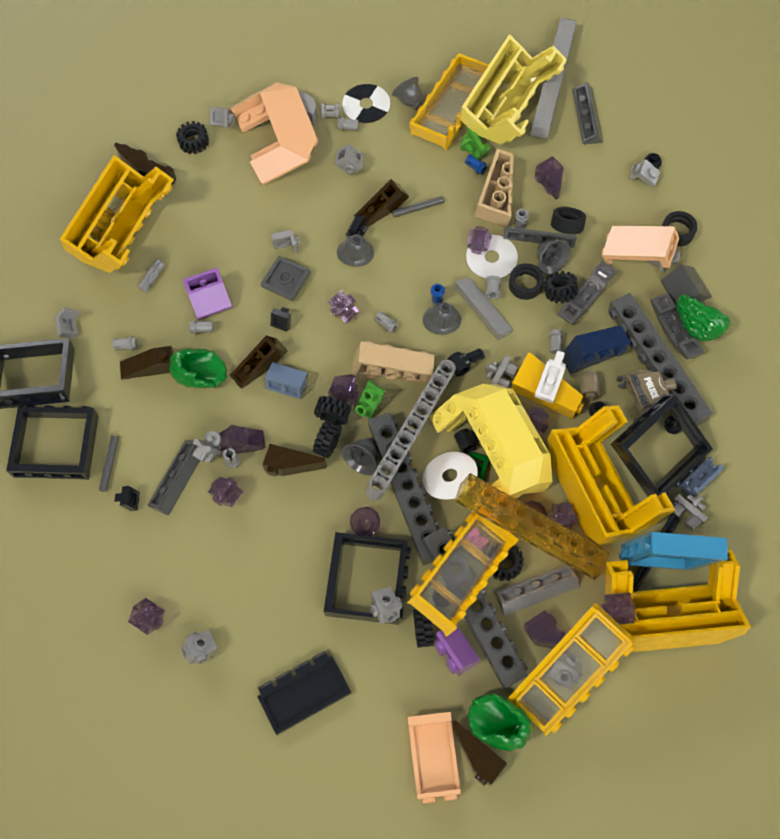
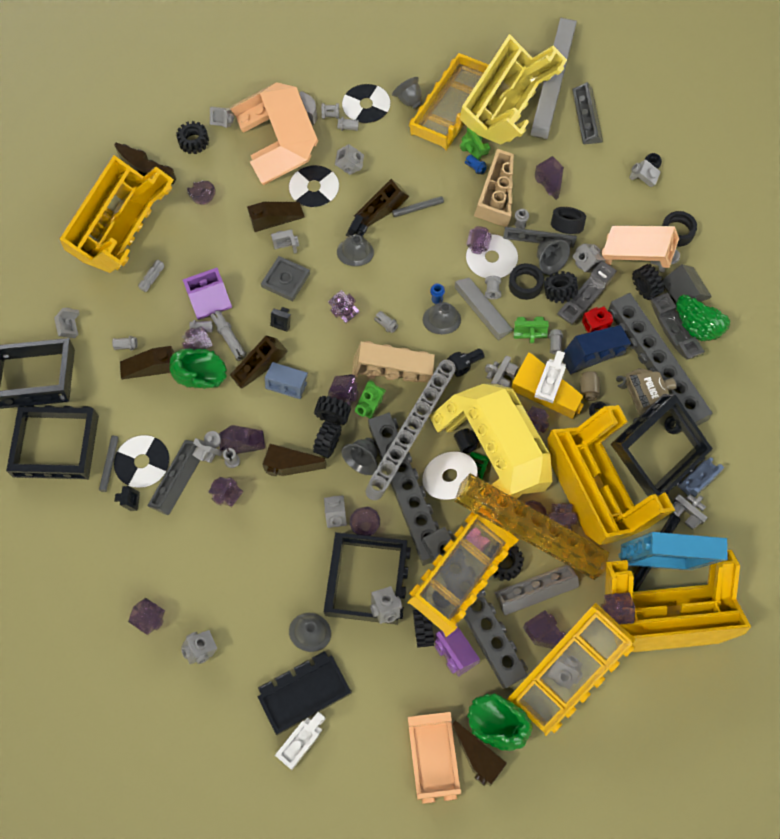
(141, 477): none -> sticker
(196, 338): none -> brick
(202, 192): none -> hair
(225, 329): none -> light grey pin
(271, 214): none -> dark brown slope
(300, 192): none -> sticker
(300, 741): none -> white hinge
(310, 632): none -> dark grey hat
(335, 511): none -> light grey bracket
(530, 329): none -> bright green hips
(588, 257): none -> light grey brick
(597, 319): none -> red brick
(648, 281): none -> black tyre

